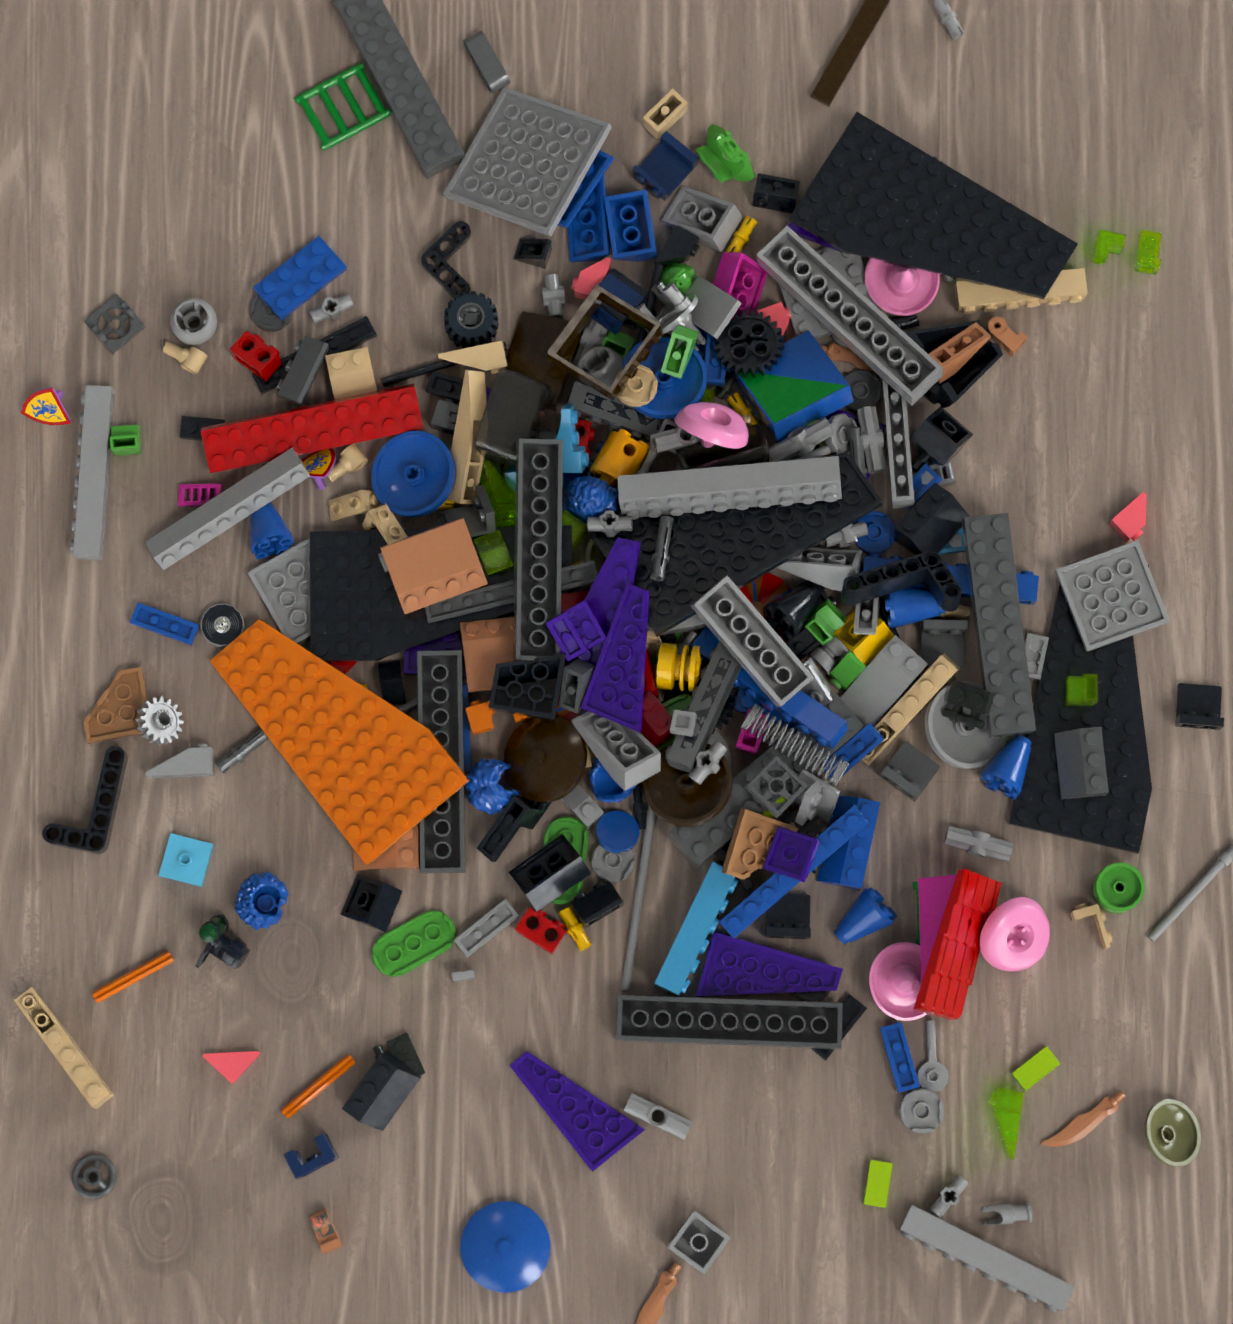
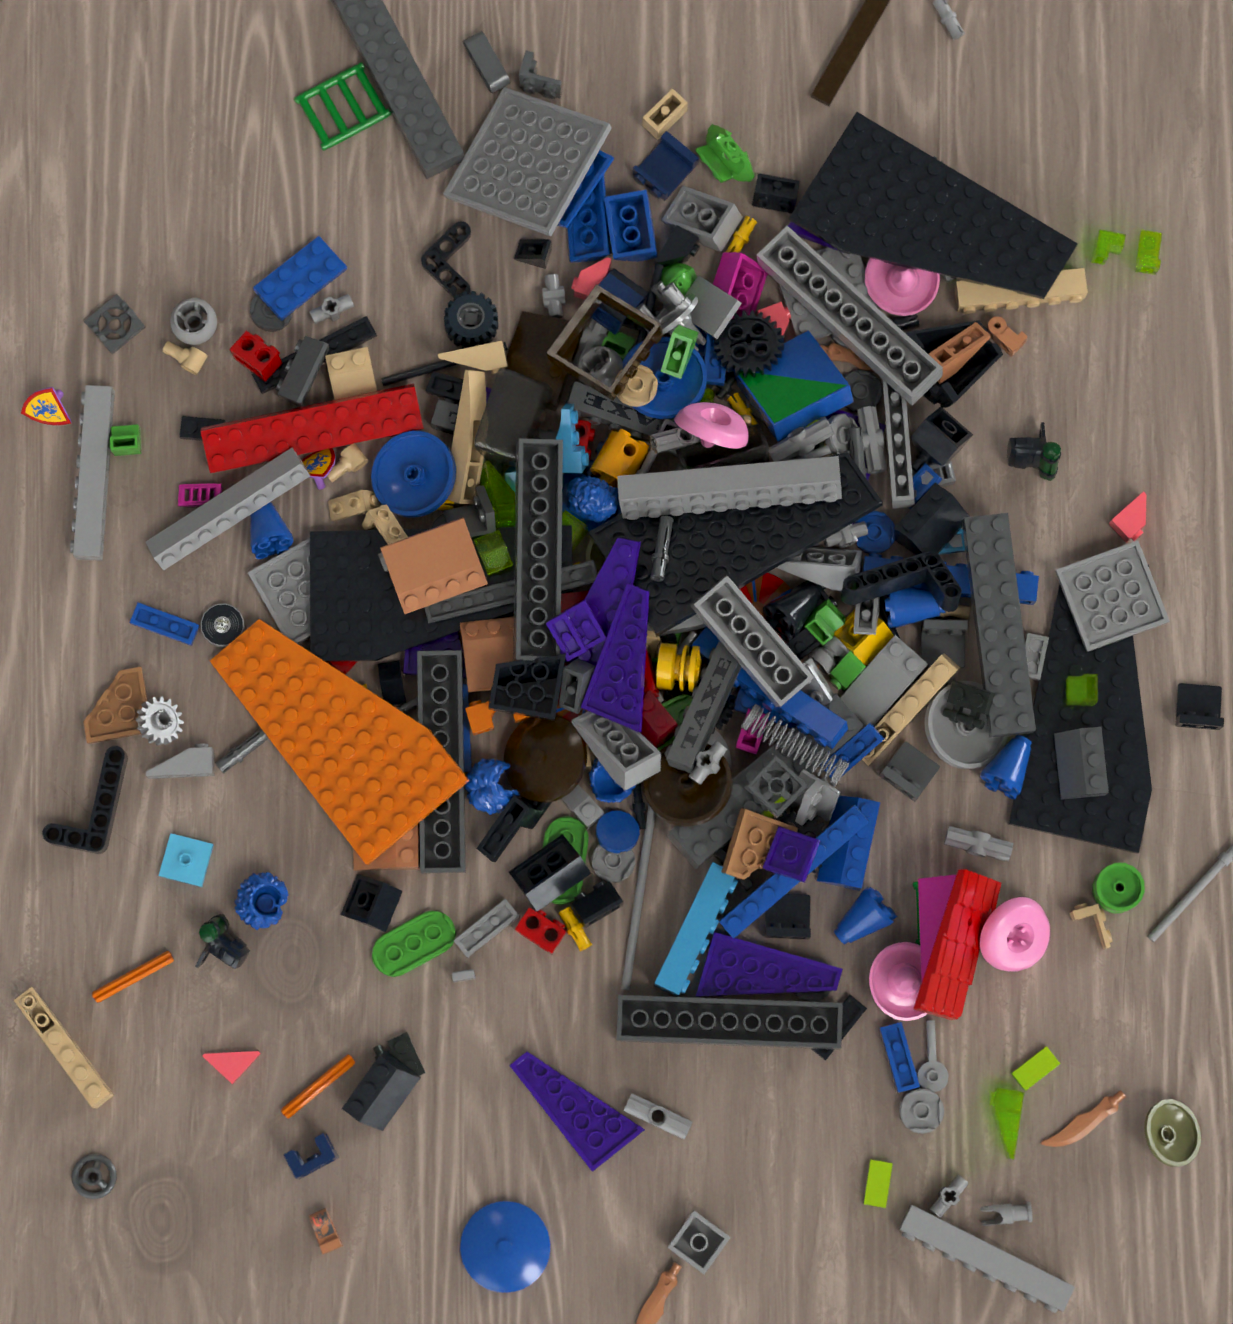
(533, 83): none -> dark grey bracket
(619, 523): light grey axle -> none
(683, 723): light grey plate -> none
(1035, 453): none -> black piece

